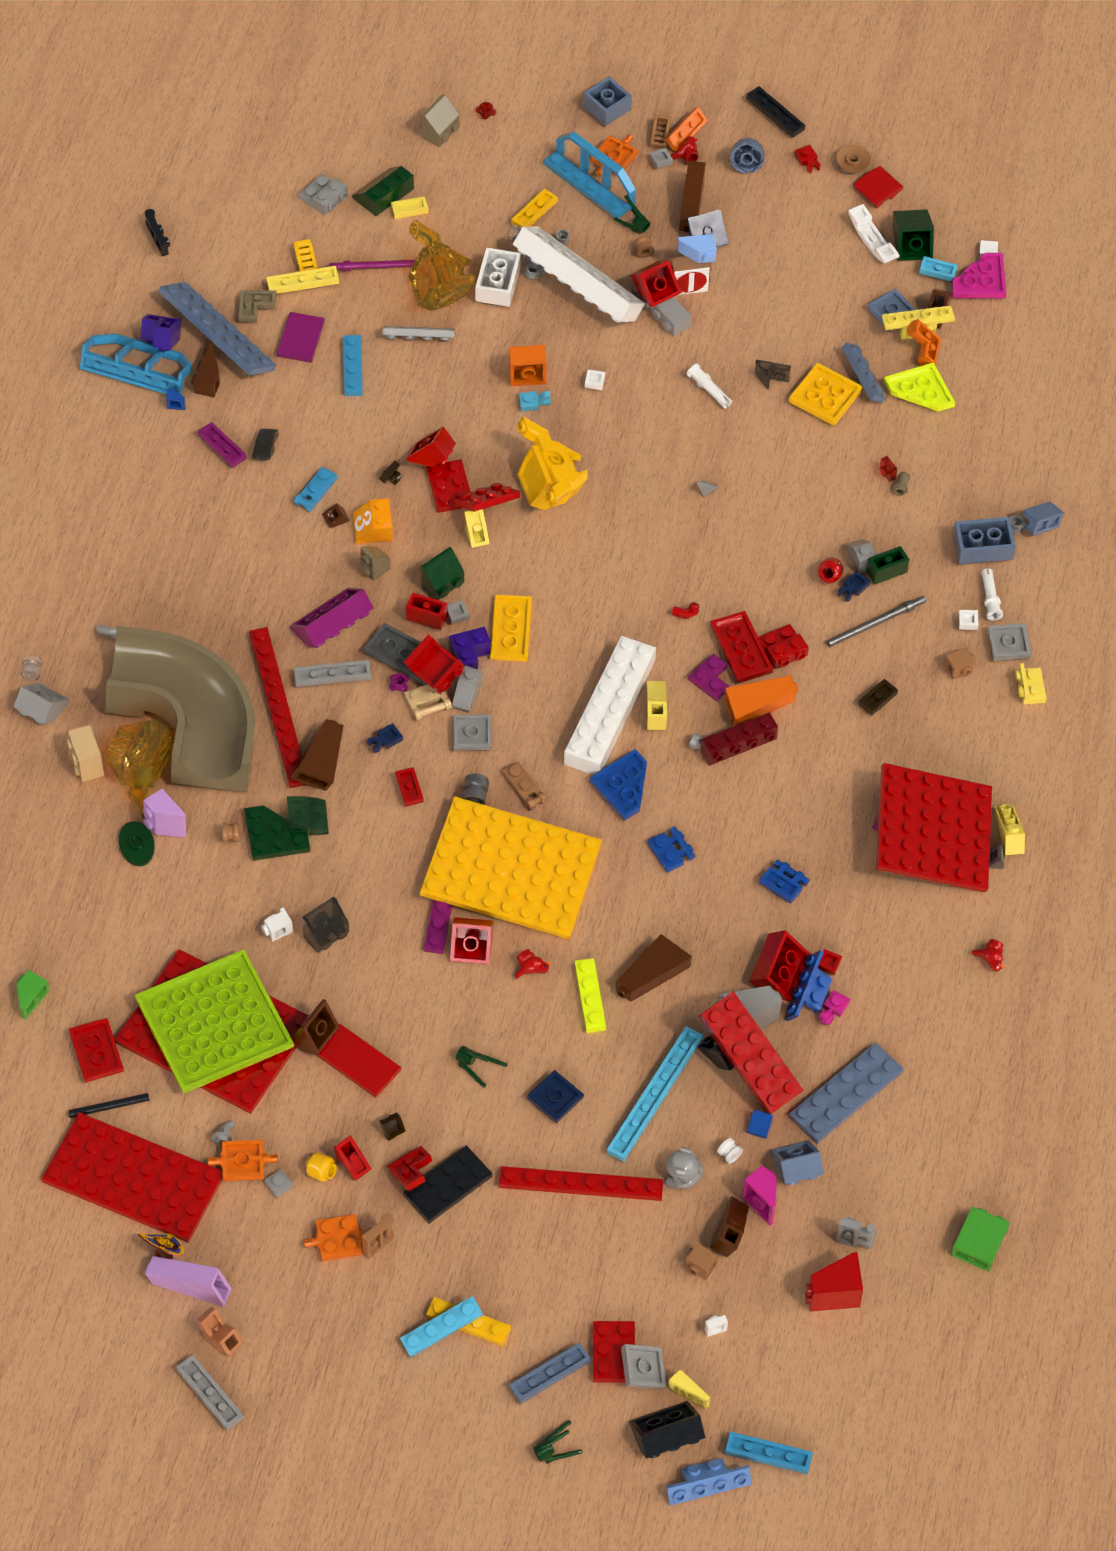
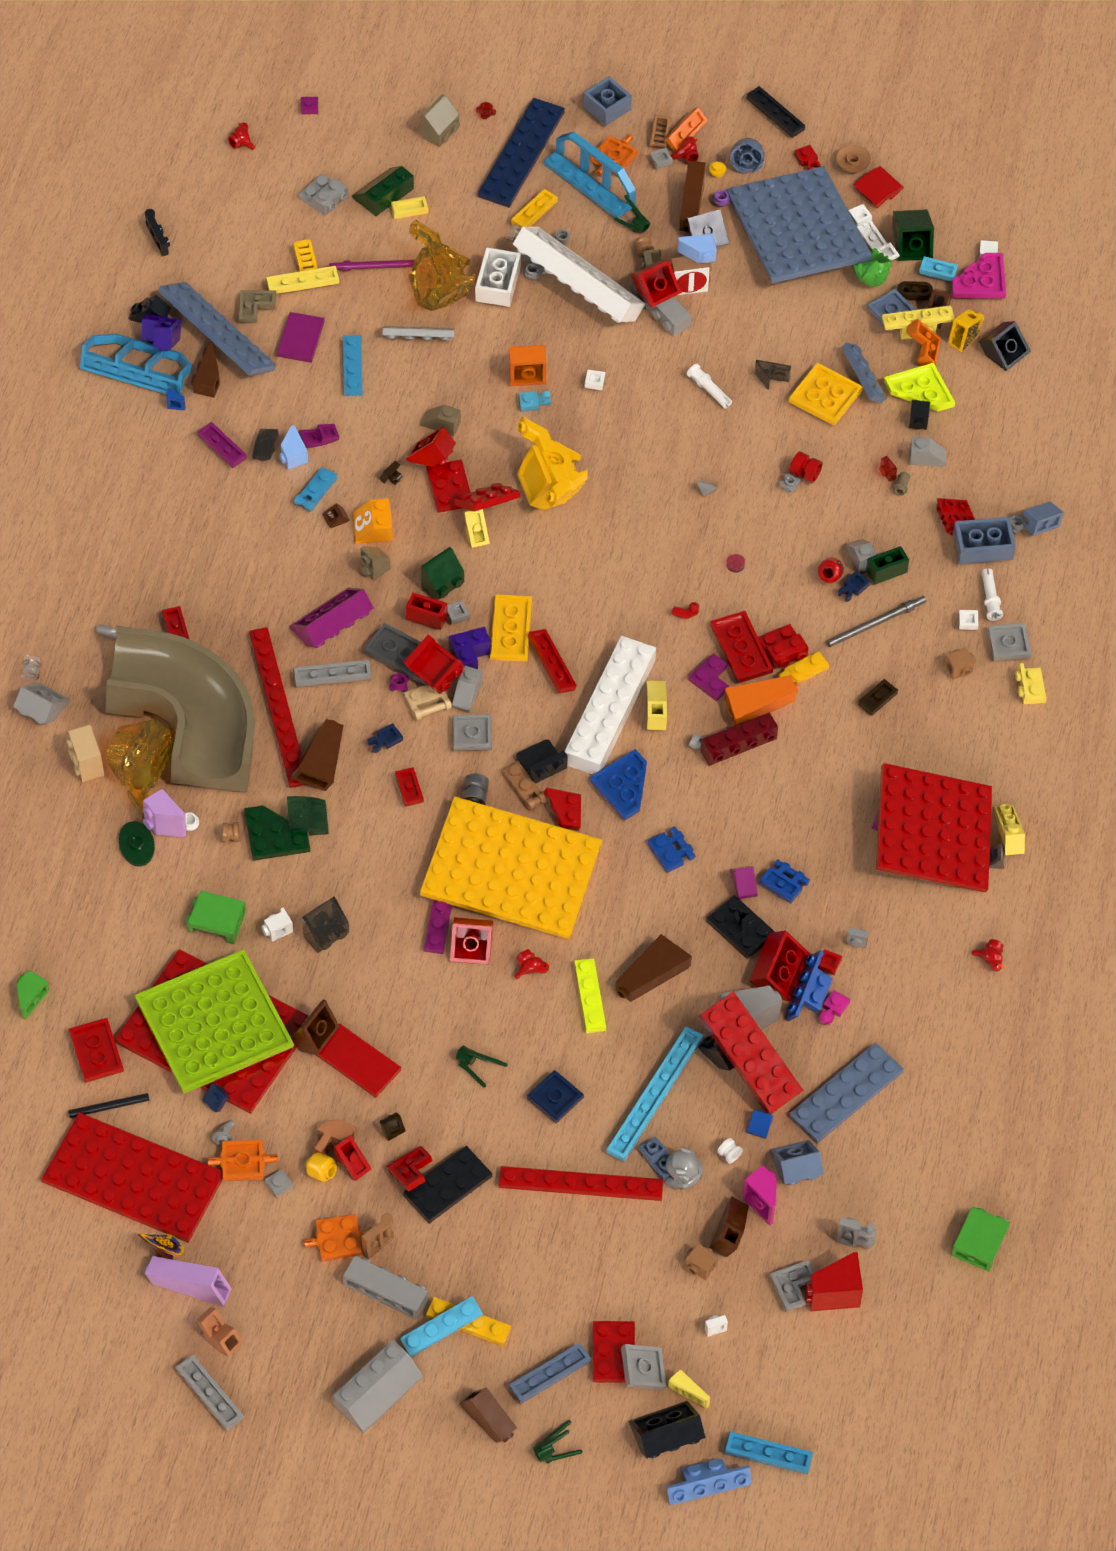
(152, 305): none -> black slope
(175, 621): none -> red plate
(192, 821): none -> white plate
(215, 1097): none -> dark blue plate
(217, 915): none -> bright green panel
(240, 137): none -> red animal
(293, 449): none -> light blue slope
(309, 105): none -> magenta plate
(320, 436): none -> magenta slope
(331, 1134): none -> nougat brick
(377, 1386): none -> light grey slope
(385, 1287): none -> light grey brick
(444, 417): none -> dark tan slope
(489, 1415): none -> reddish brown slope
(521, 152): none -> dark blue plate
(542, 760): none -> black bracket
(552, 661): none -> red plate
(565, 807): none -> red wing
(650, 257): none -> dark tan bracket
(656, 1155): none -> sand blue slope
(717, 169): none -> yellow plate
(721, 198): none -> medium lavender plate
(735, 563): none -> clear pink tile
(740, 926): none -> black plate
(744, 882): none -> magenta slope
(788, 1282): none -> light grey plate
(789, 487): none -> light grey plate
(798, 224): none -> sand blue plate
(806, 467): none -> red wheel
(806, 668): none -> yellow hinge
(857, 937): none -> light grey plate
(874, 271): none -> bright green hair
(915, 290): none -> dark brown plate
(919, 414): none -> black brick
(926, 452): none -> light grey slope
(952, 511): none -> red hinge
(965, 329): none -> yellow torso
(1005, 345): none -> black slope

